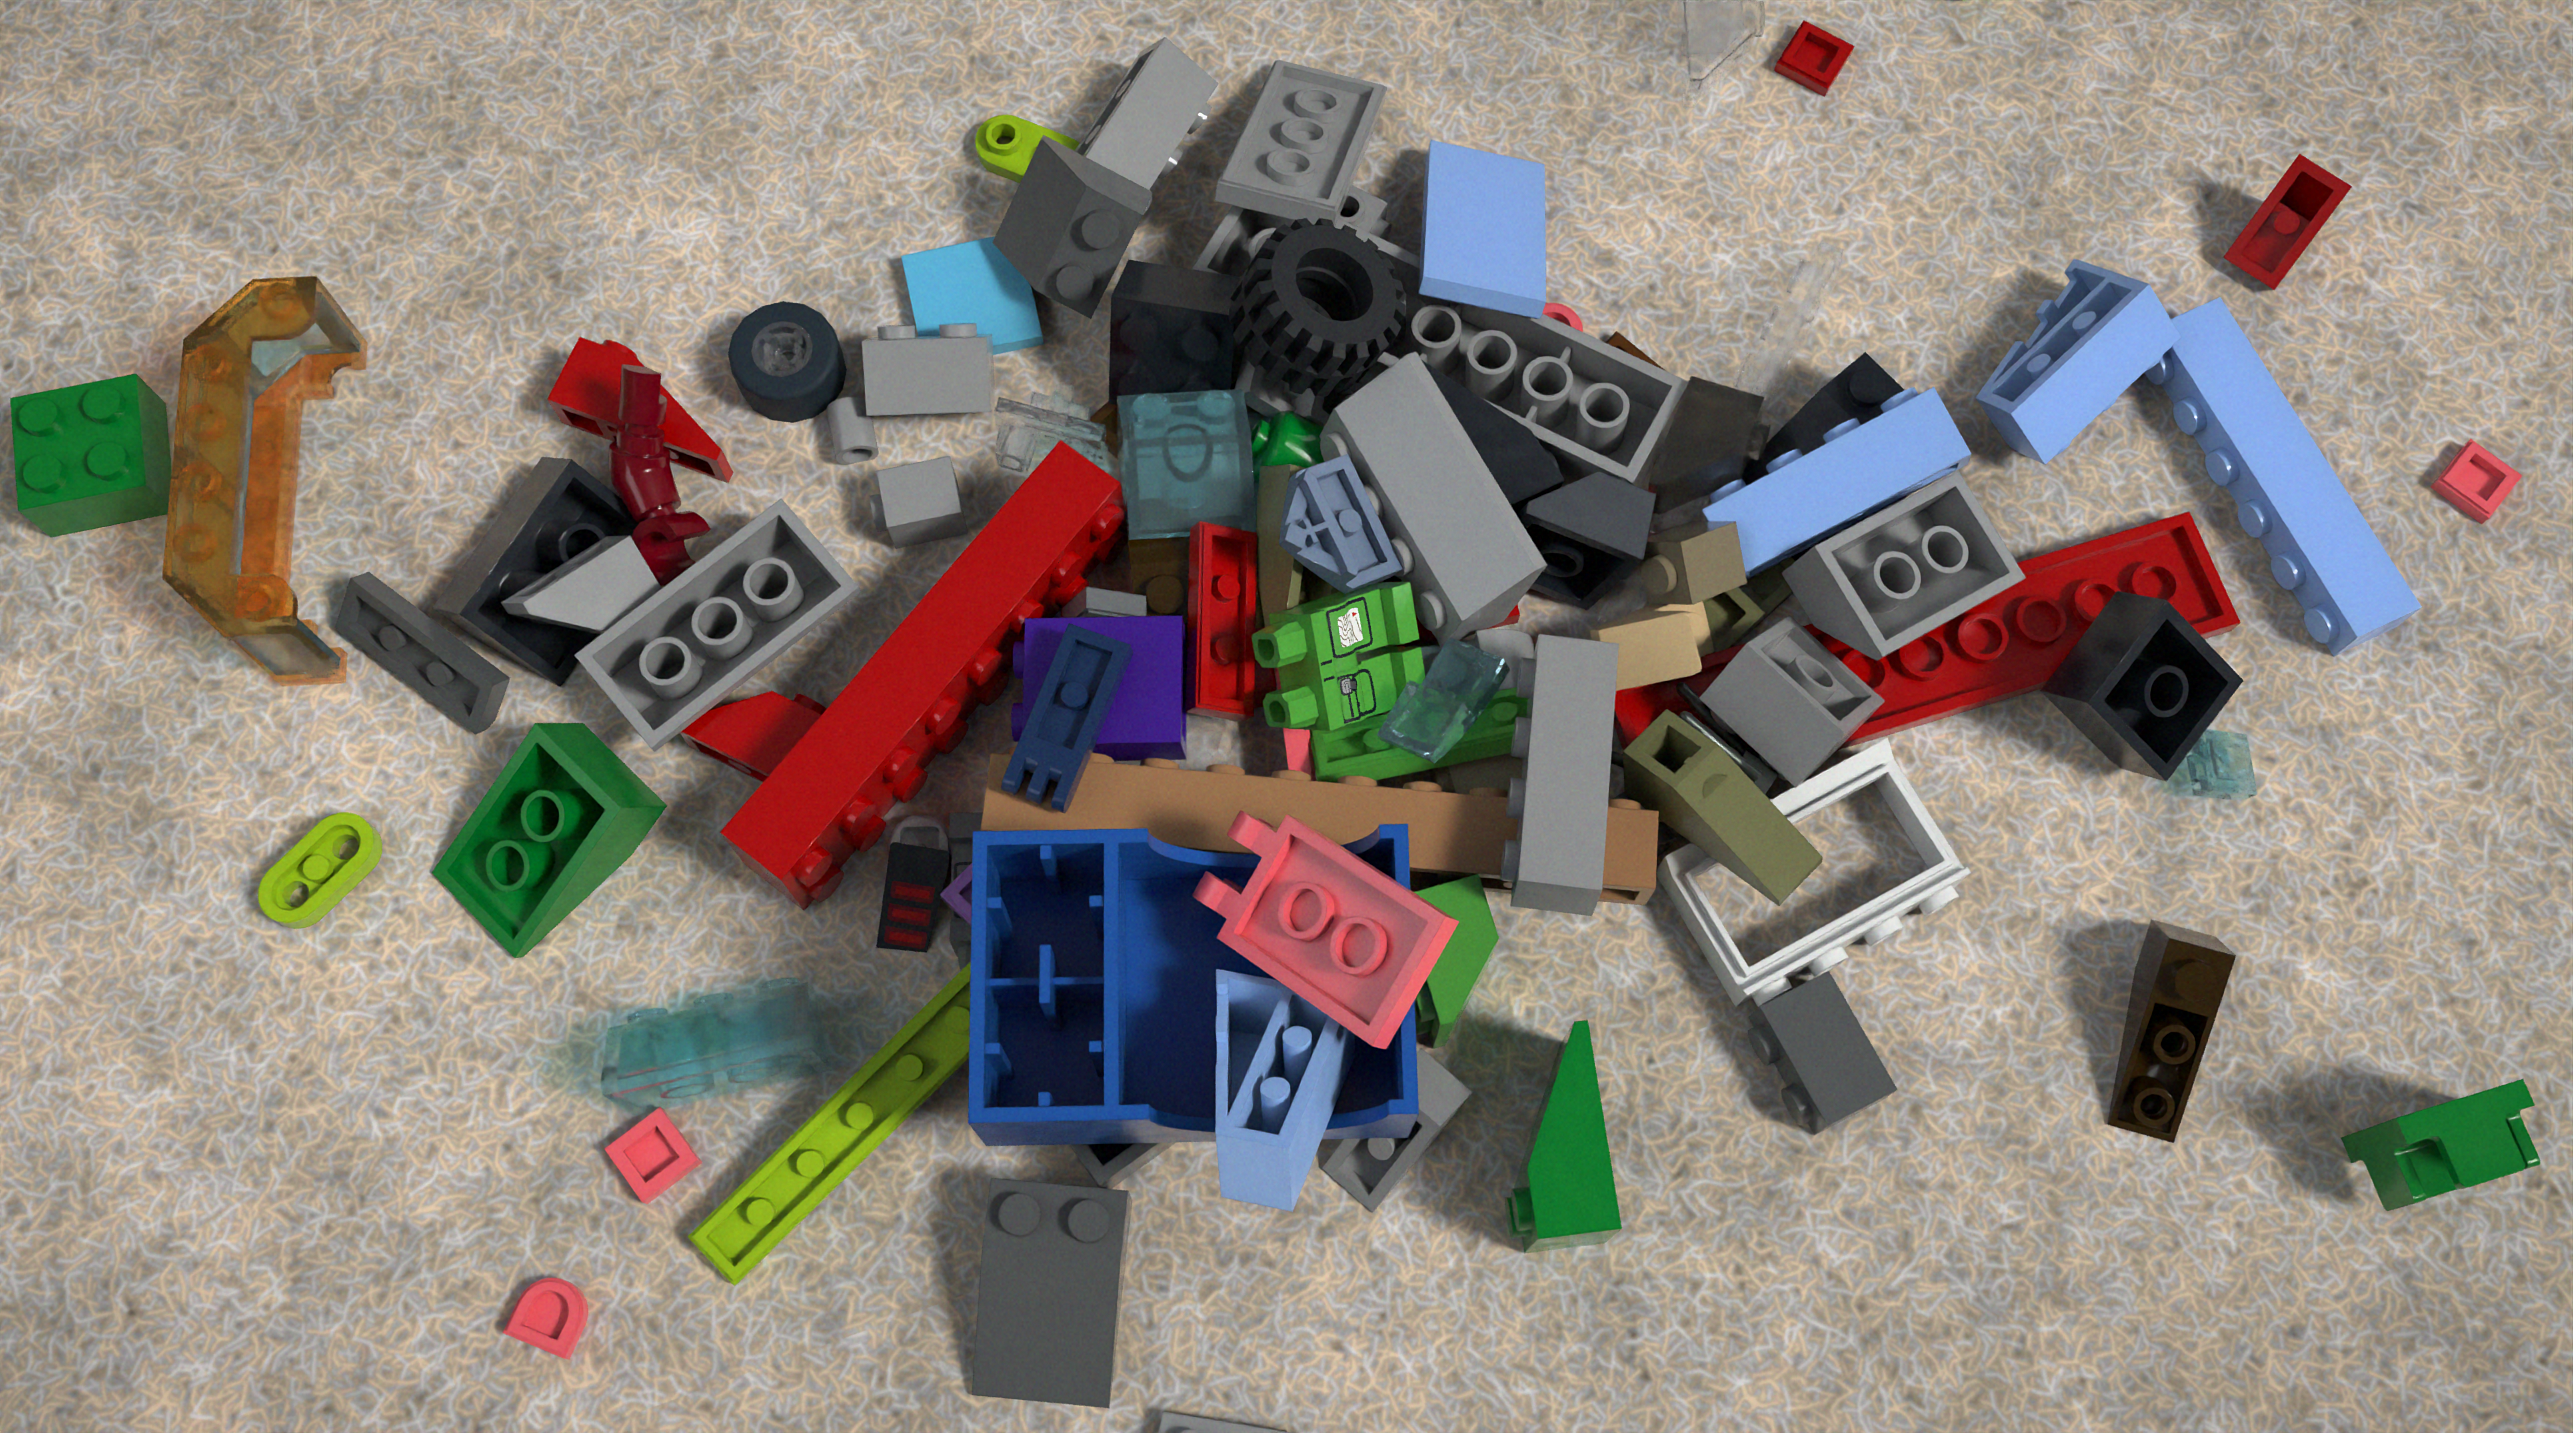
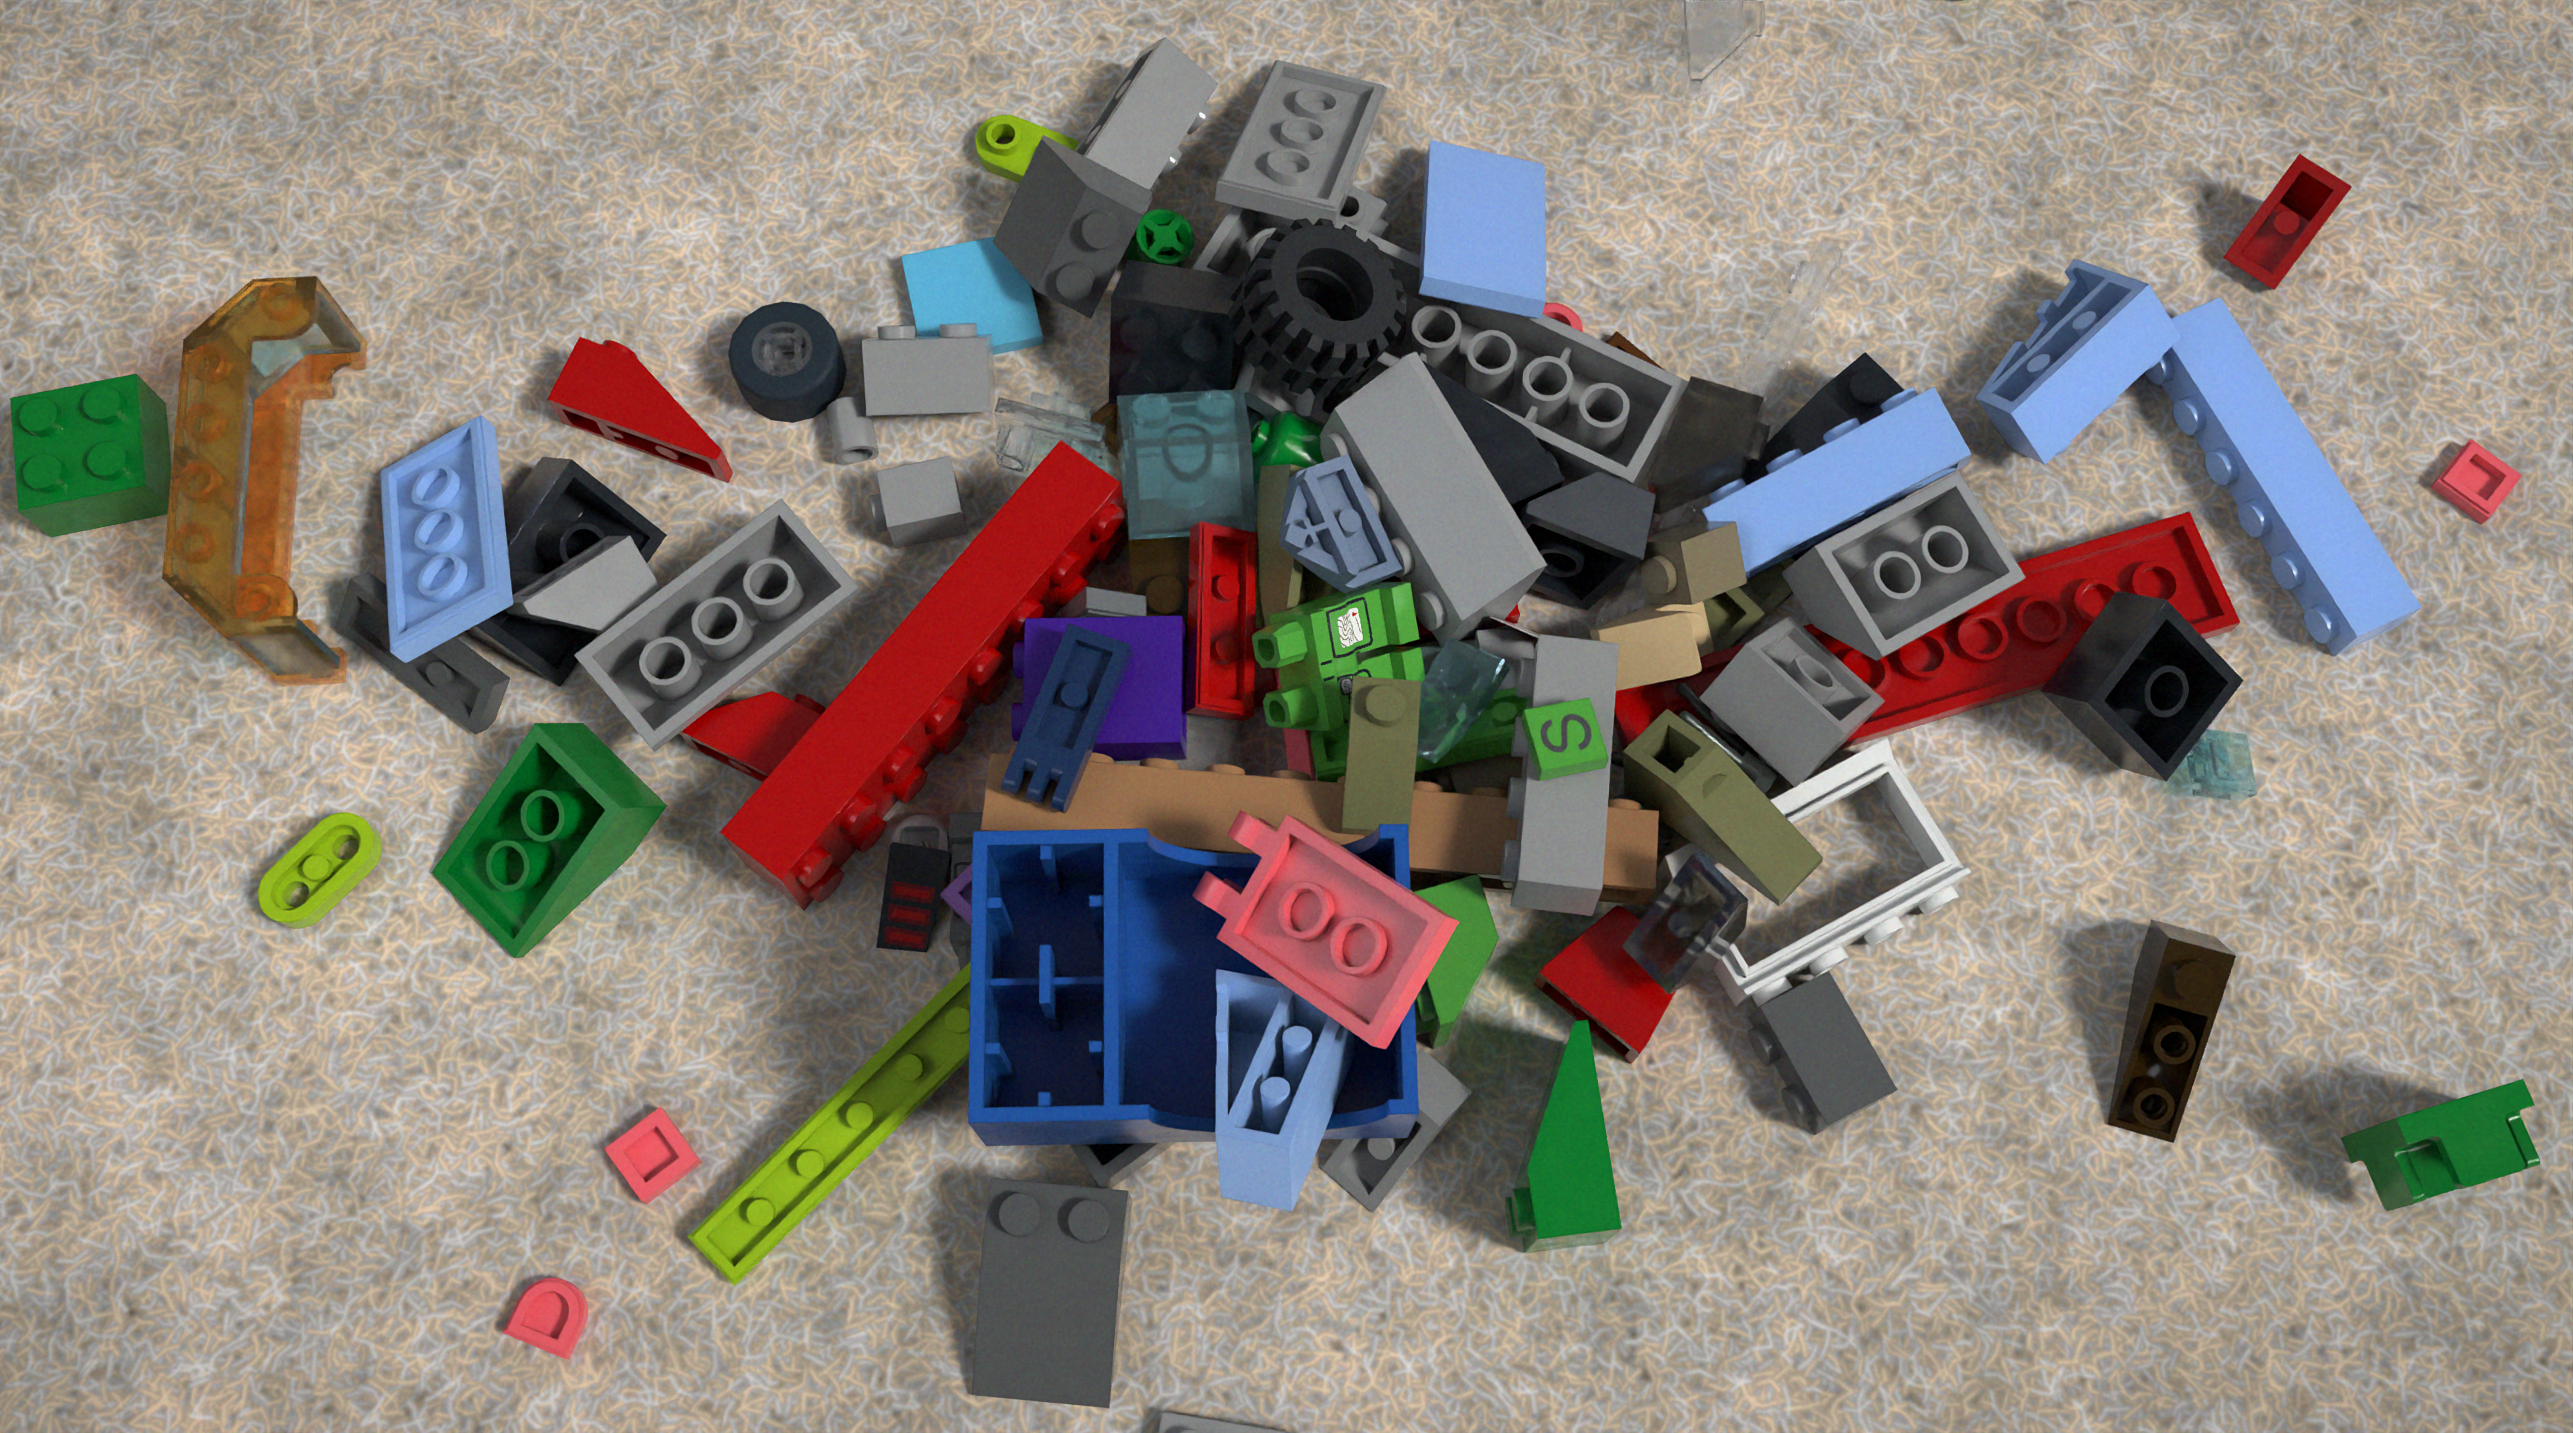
(444, 539): none -> light blue tile
(644, 477): dark red piece -> none
(715, 1047): clear light blue slope -> none
(1159, 232): none -> green wheel
(1380, 753): none -> olive slope
(1518, 627): none -> white sticker
(1564, 739): none -> bright green tile
(1606, 986): none -> red torso
(1688, 925): none -> clear smoke slope
(1814, 58): red tile -> none

